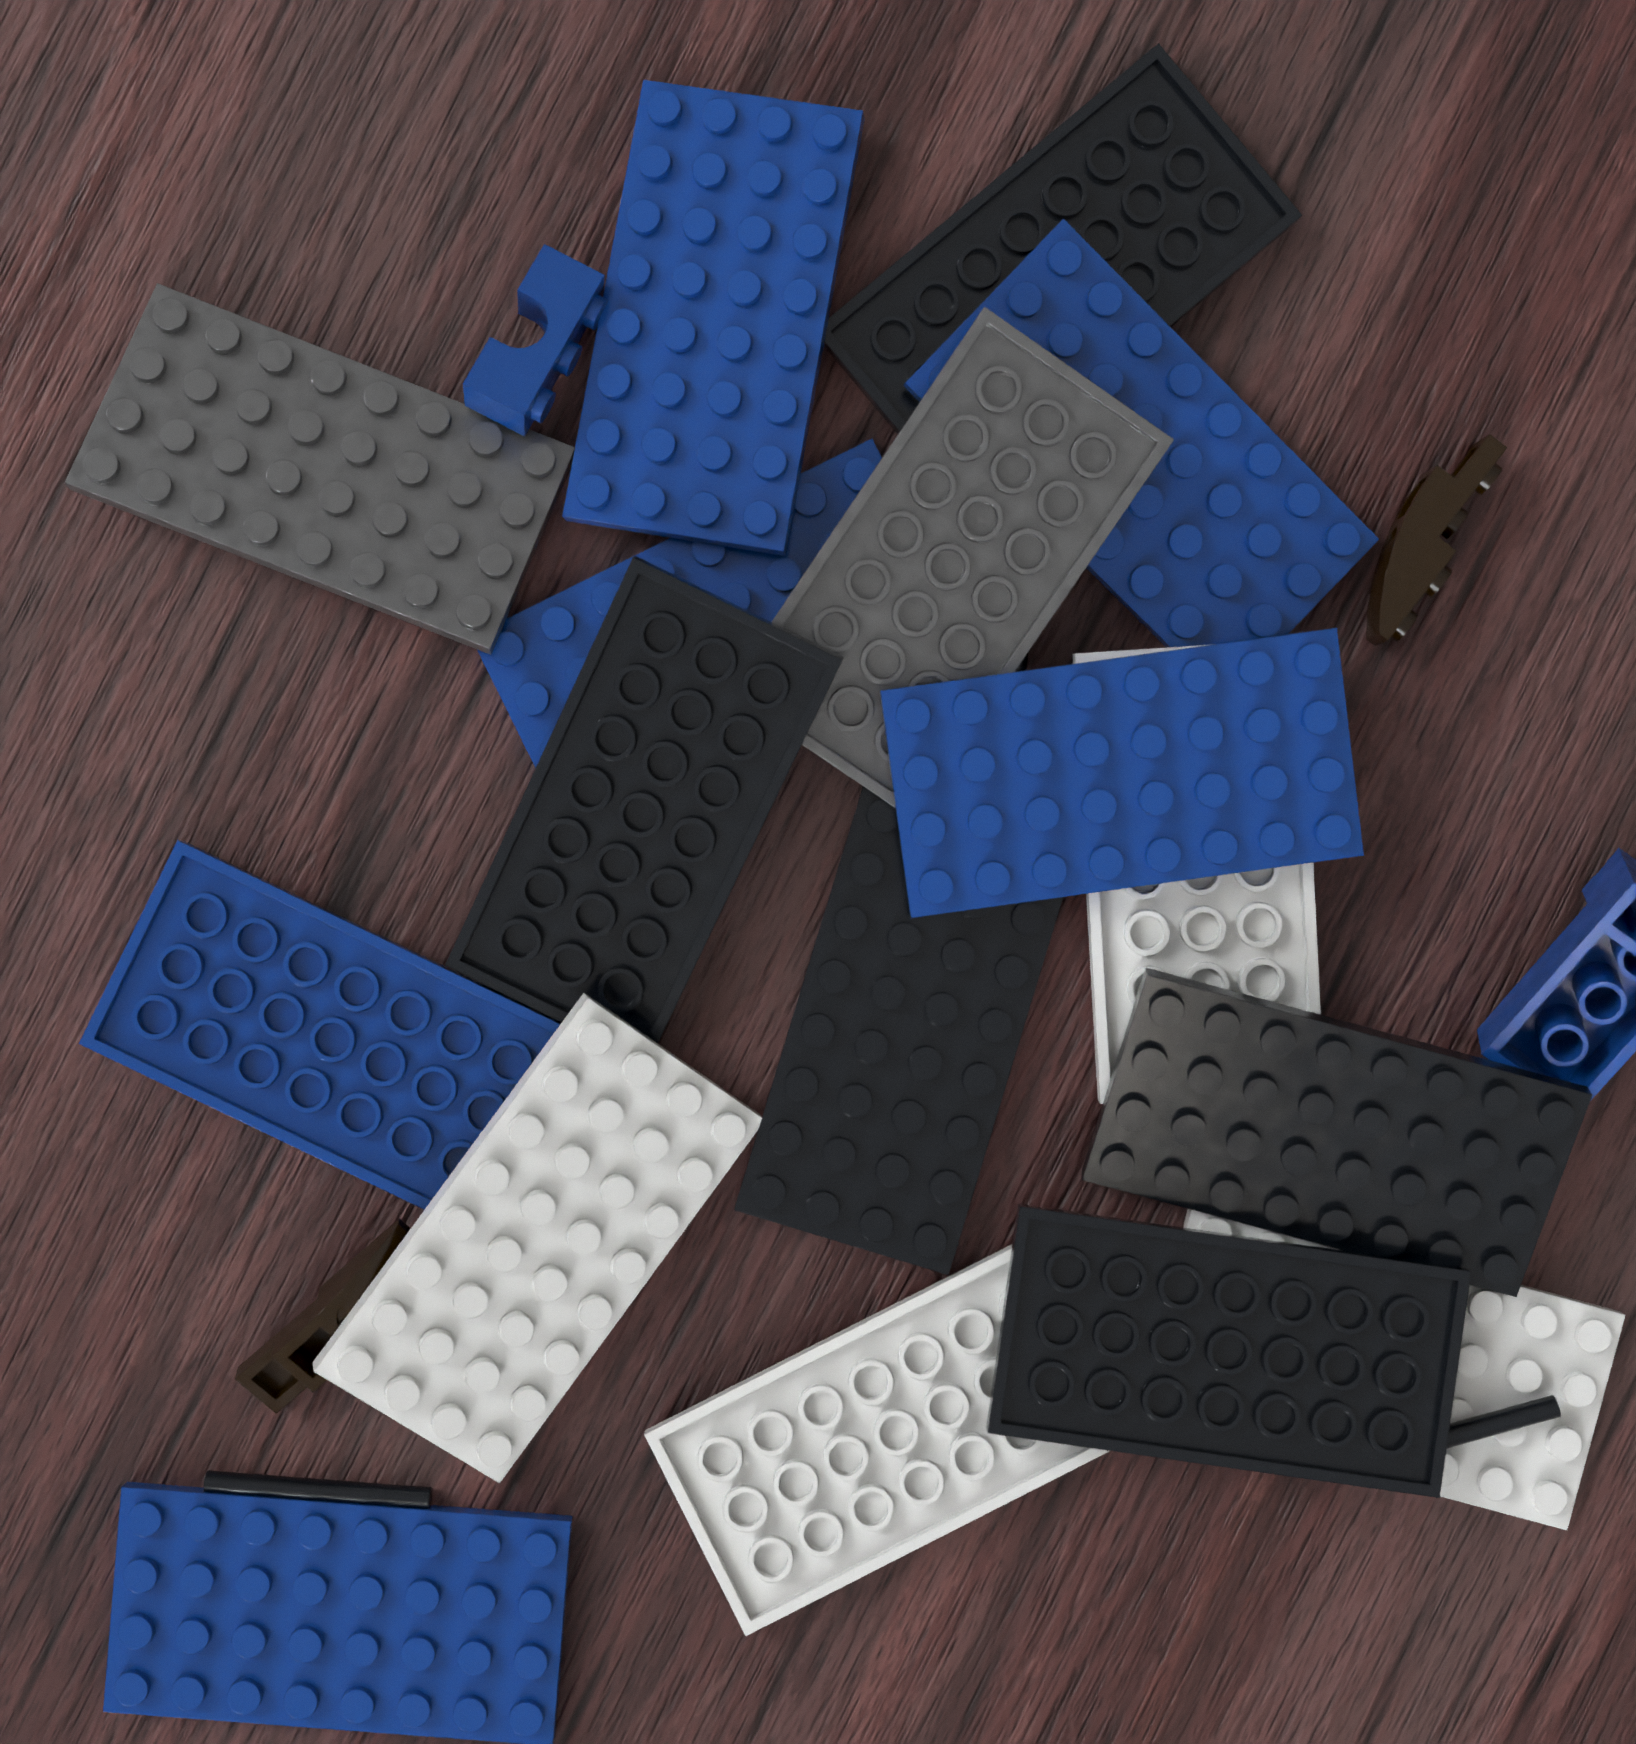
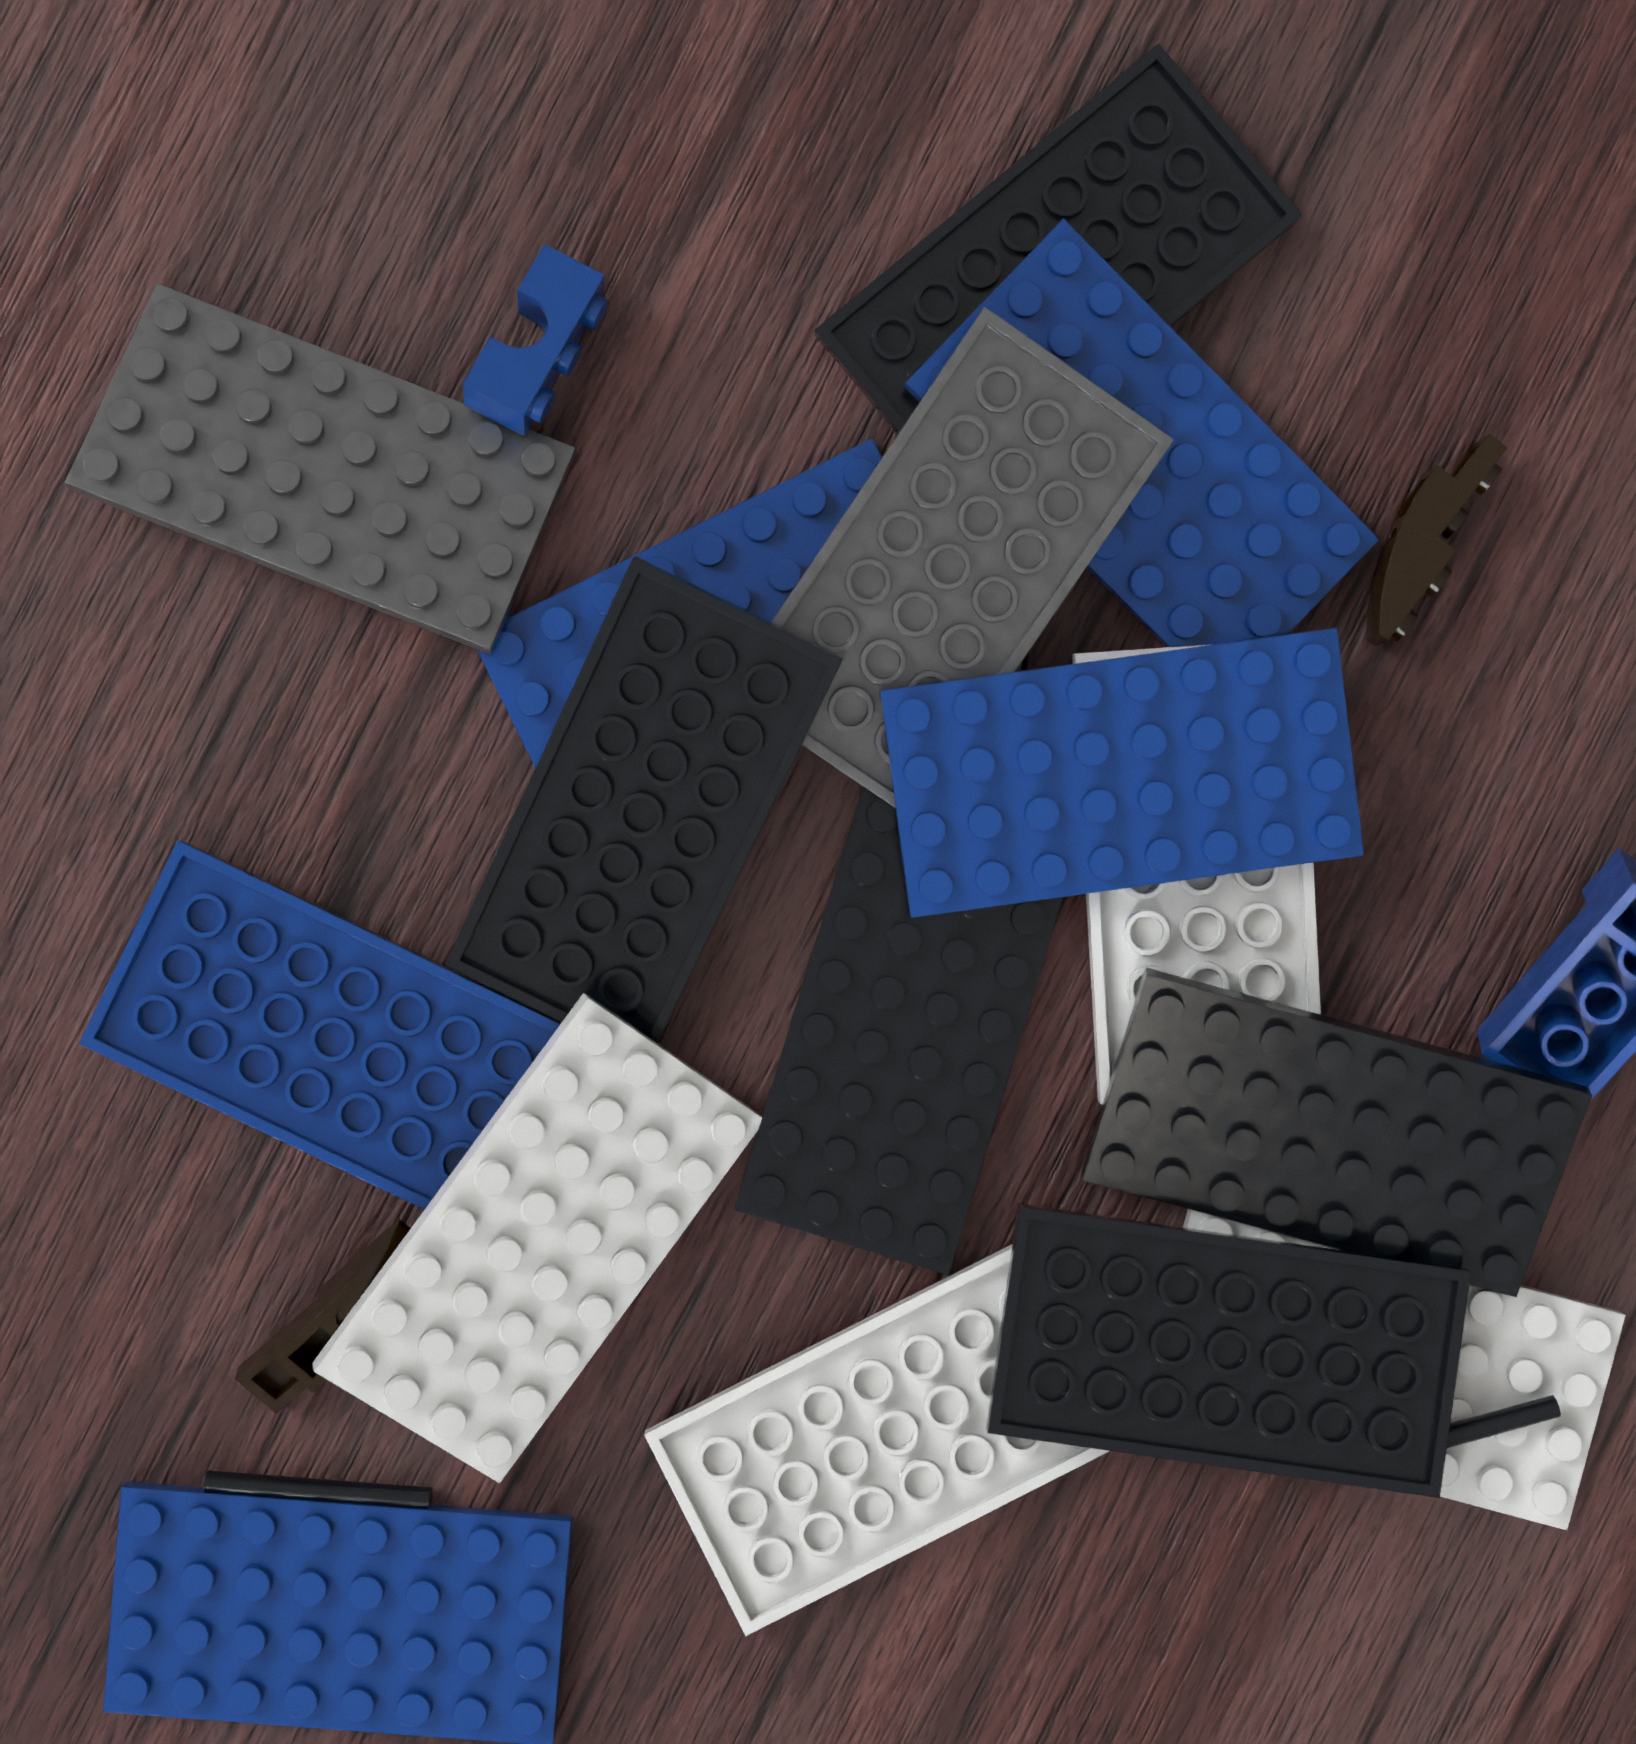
(714, 317): blue plate -> none

